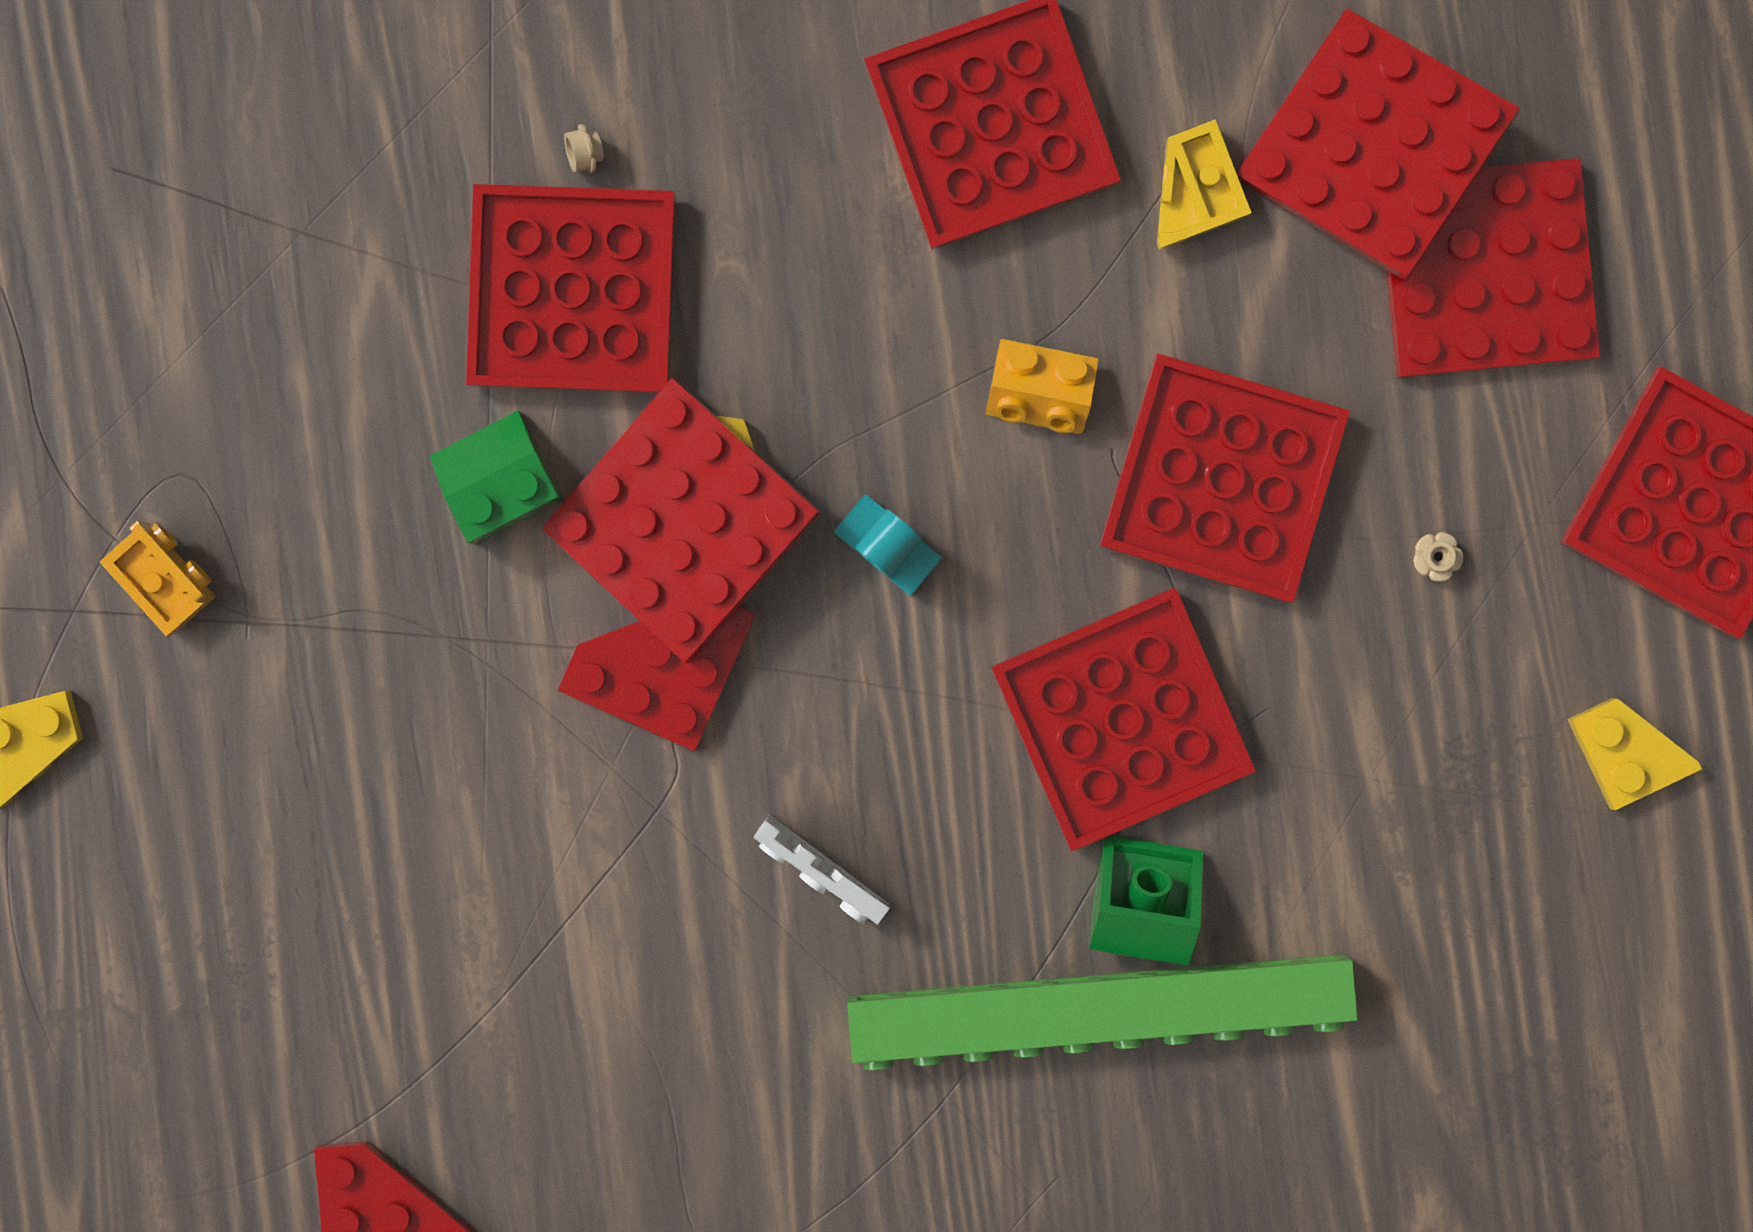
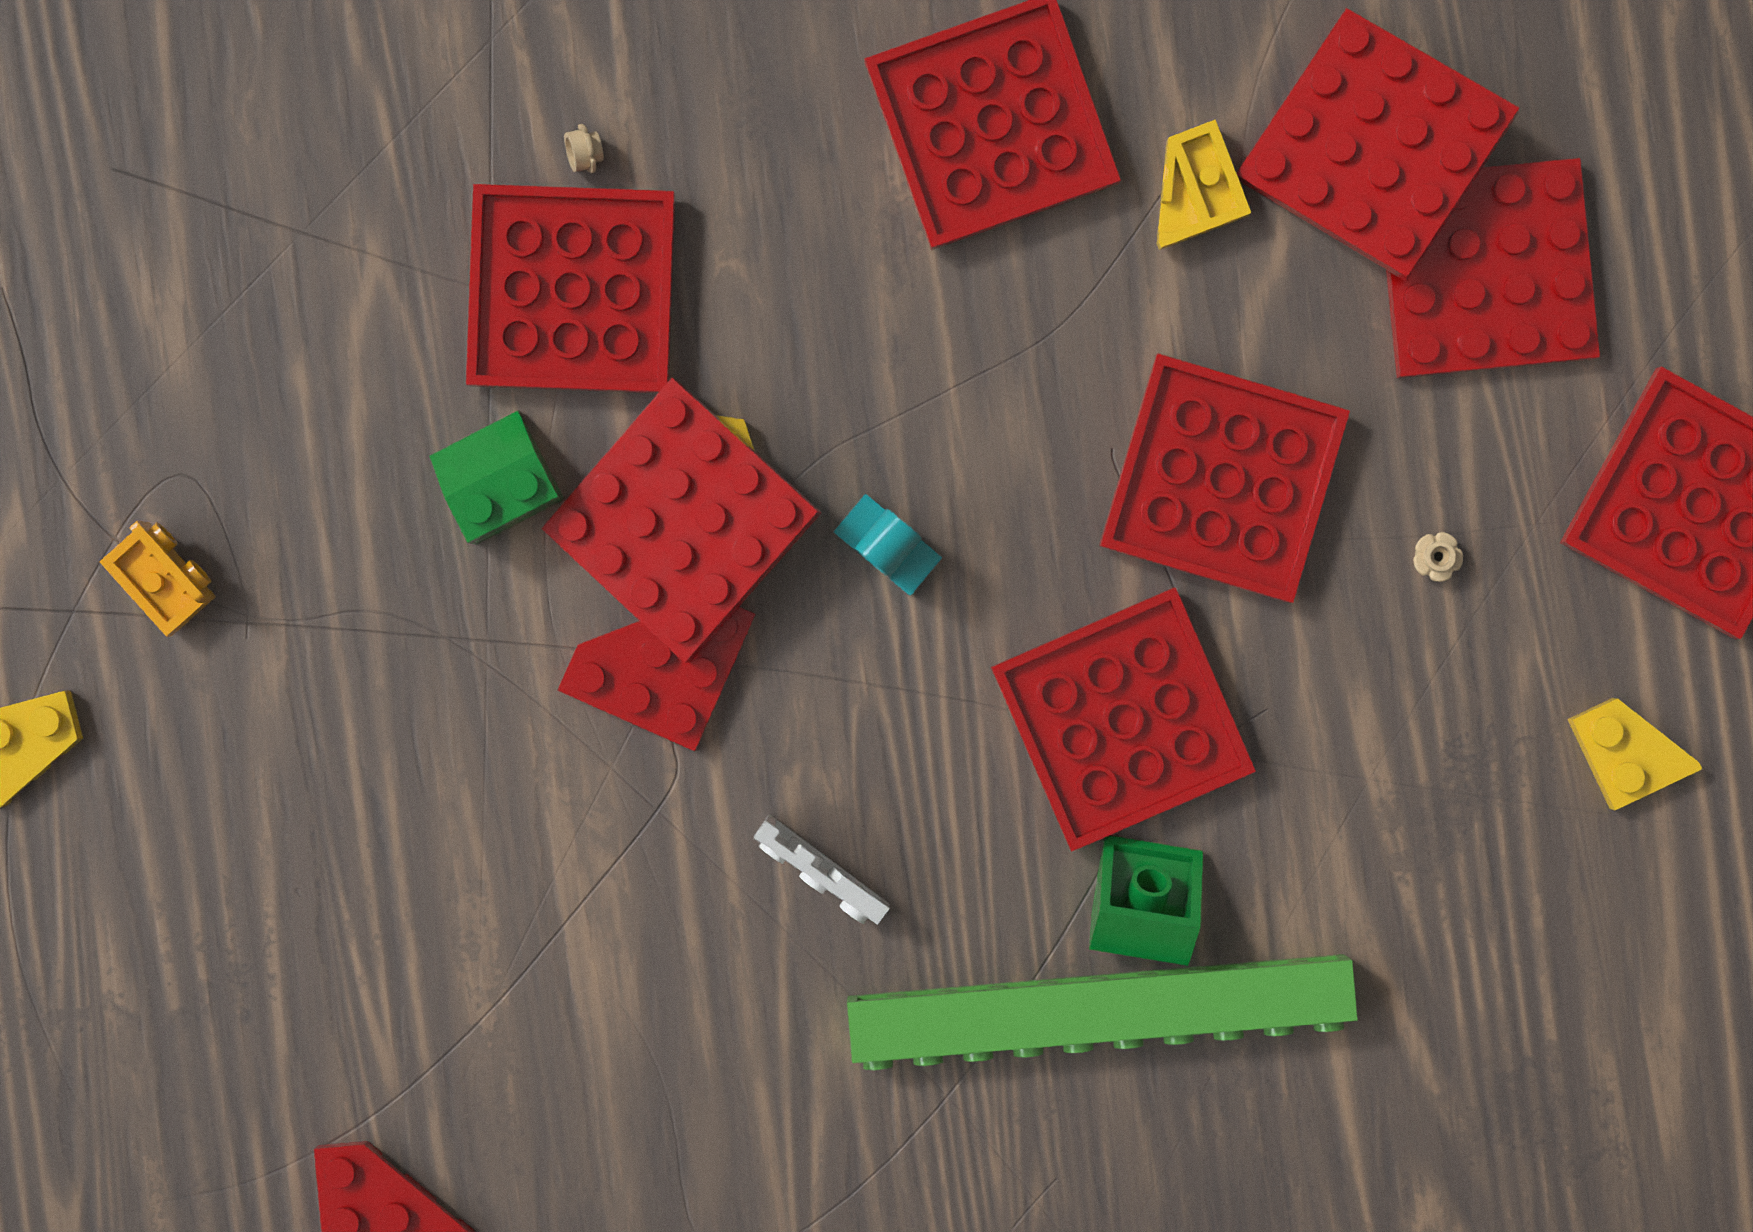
(1042, 387): light orange bracket -> none

